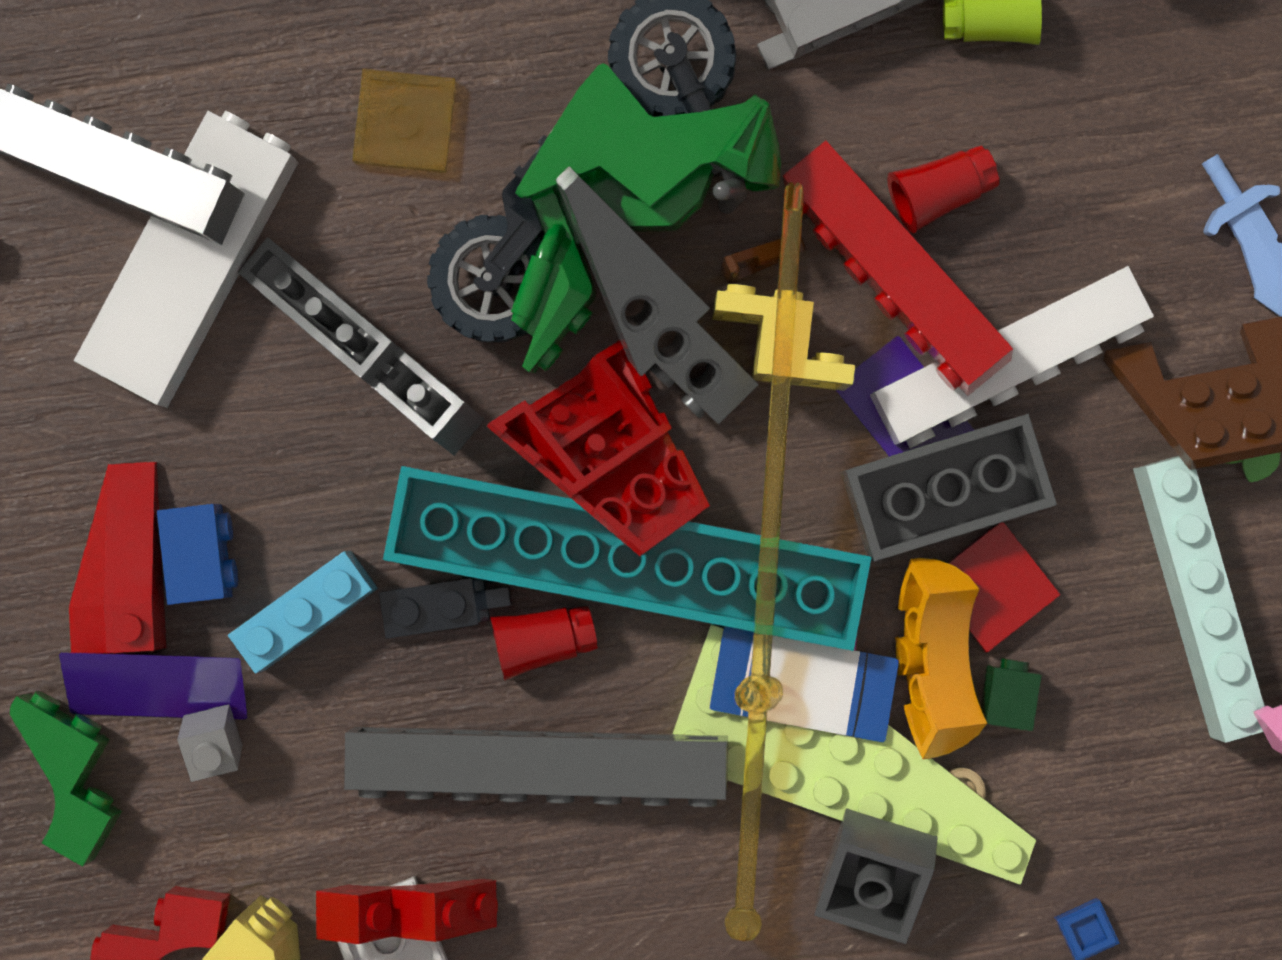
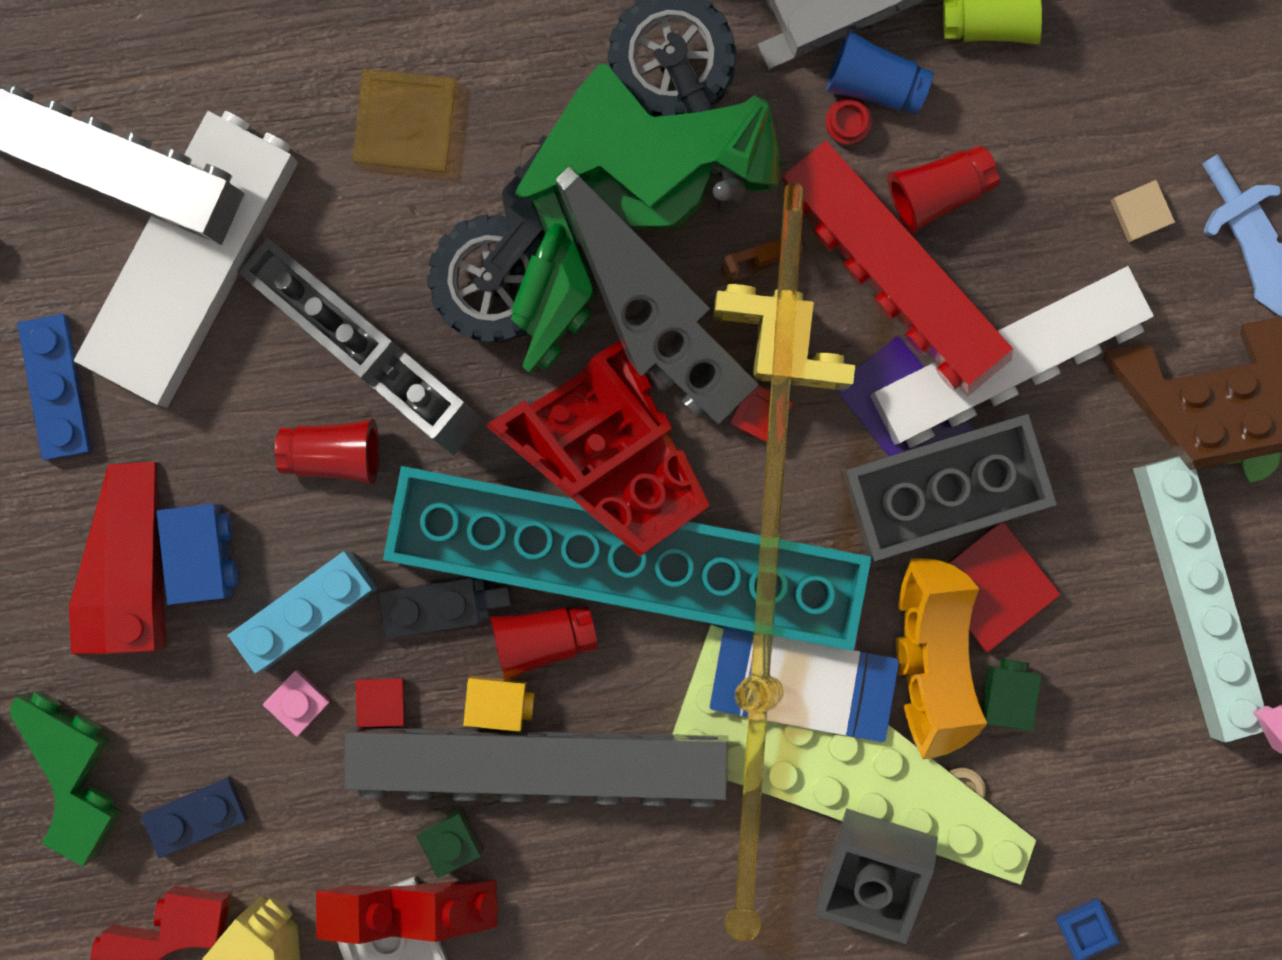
(54, 387): none -> blue plate
(151, 684): dark purple sticker -> none
(194, 817): none -> dark blue plate
(210, 743): light grey brick -> none
(297, 703): none -> bright pink plate
(330, 451): none -> red plant
(380, 702): none -> red tile
(450, 842): none -> dark green brick
(497, 703): none -> yellow brick
(753, 414): none -> red plate
(848, 121): none -> red plate
(878, 76): none -> blue plant
(1142, 211): none -> tan tile

